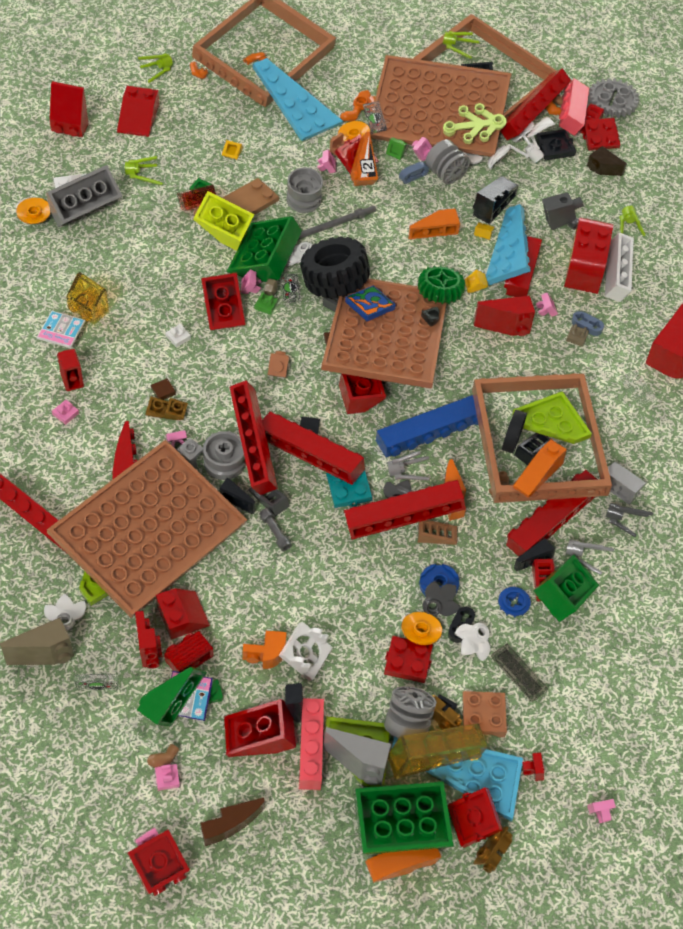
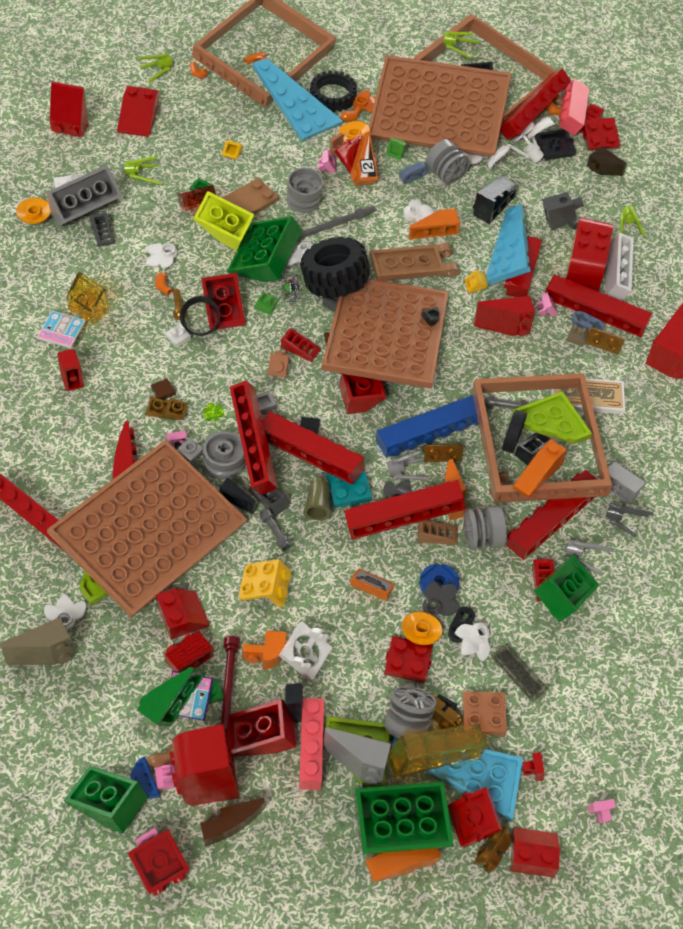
(65, 412): bright pink tile -> none
(96, 682): clear tile -> none
(97, 219): none -> dark grey slope
(107, 798): none -> green slope
(142, 774): none -> blue tile
(149, 644): red plate -> none
(160, 283): none -> orange arm
(161, 255): none -> white plate
(178, 304): none -> pearl gold bar
(191, 301): none -> black tyre
(204, 766): none -> red brick
(213, 412): none -> clear neon green plant
(231, 646): none -> dark red piece
(250, 282): bright pink tile -> none
(266, 402): none -> light grey plate
(266, 580): none -> yellow bracket
(271, 287): dark tan tile -> none
(297, 350): none -> red slope
(317, 501): none -> olive plant
(337, 79): none -> black tyre
(370, 303): tile -> none
(372, 584): none -> slope
(374, 117): clear tile -> none
(406, 262): none -> medium nougat hinge
(416, 211): none -> white plate
(421, 148): bright pink tile -> none
(441, 284): green gear -> none
(443, 453): none -> pearl gold hinge
(476, 123): yellowish green plant -> none
(484, 230): yellow slope -> none
(484, 528): none -> light grey wheel
(490, 401): none -> flat silver bar
(510, 594): blue gear -> none
(535, 852): none -> red slope
(541, 550): black slope -> none
(599, 305): none -> red brick
(604, 340): none -> pearl gold hinge
(605, 396): none -> tile
(624, 101): light grey gear -> none

